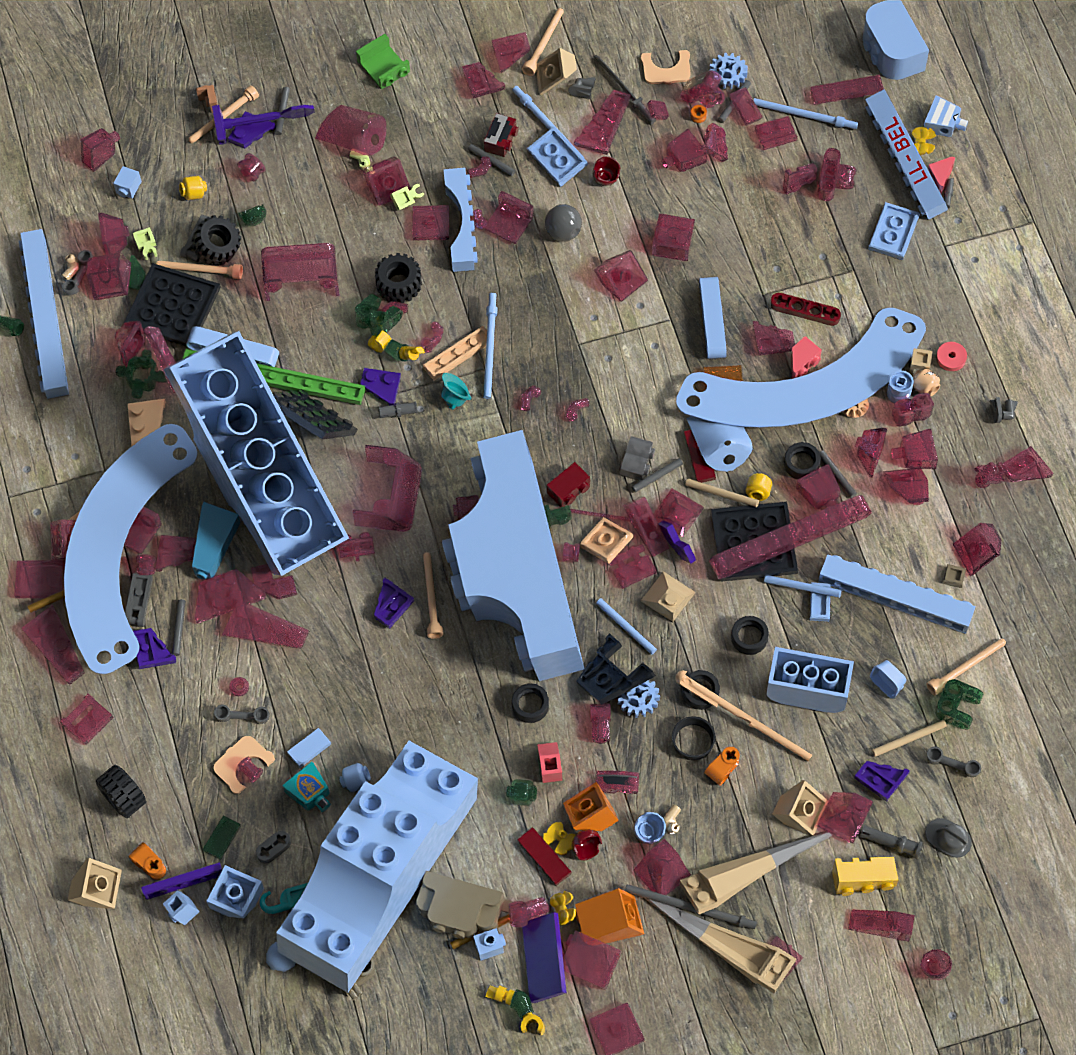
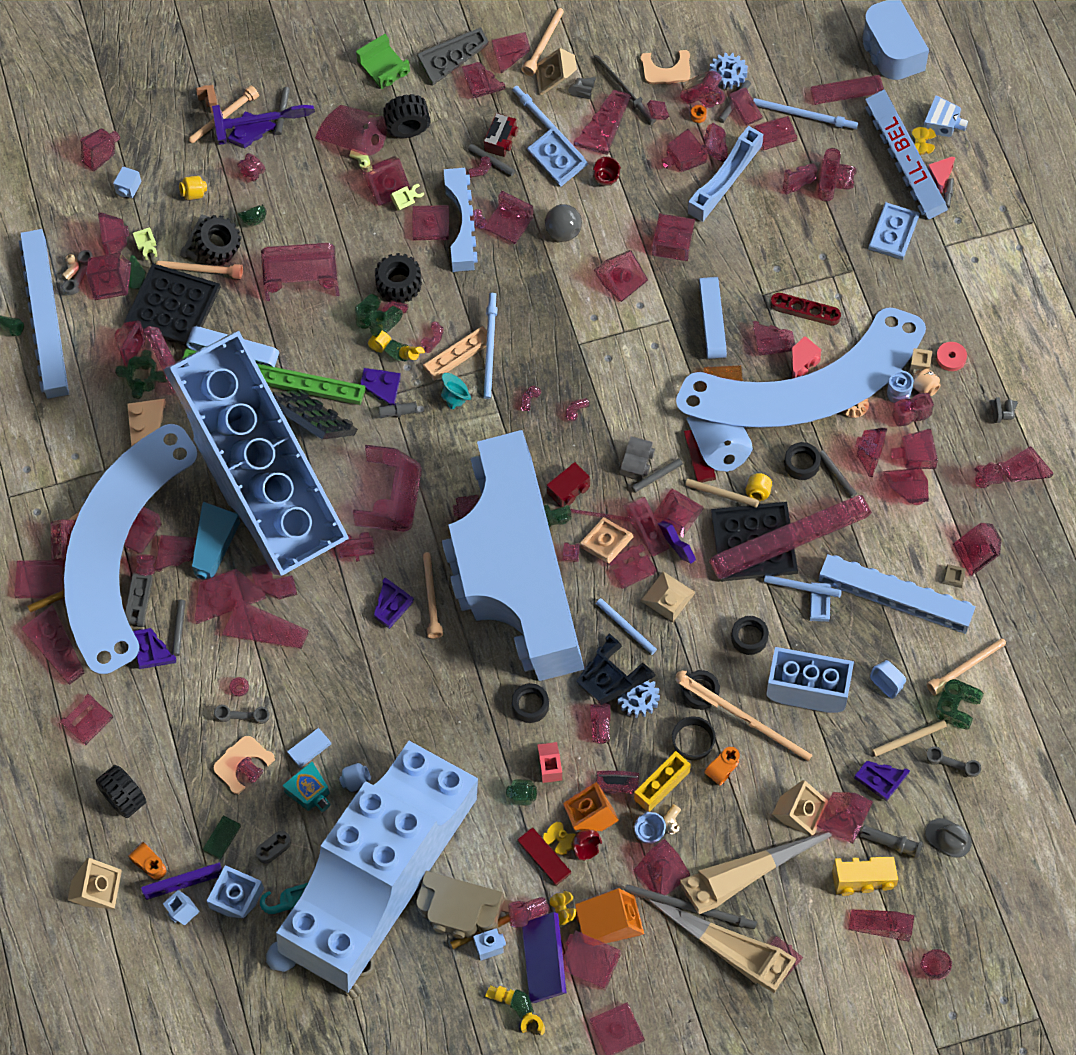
(406, 116): none -> black tyre
(448, 56): none -> dark grey wing
(662, 781): none -> yellow brick
(711, 193): none -> light blue arch
(819, 488): clear pink torso -> none

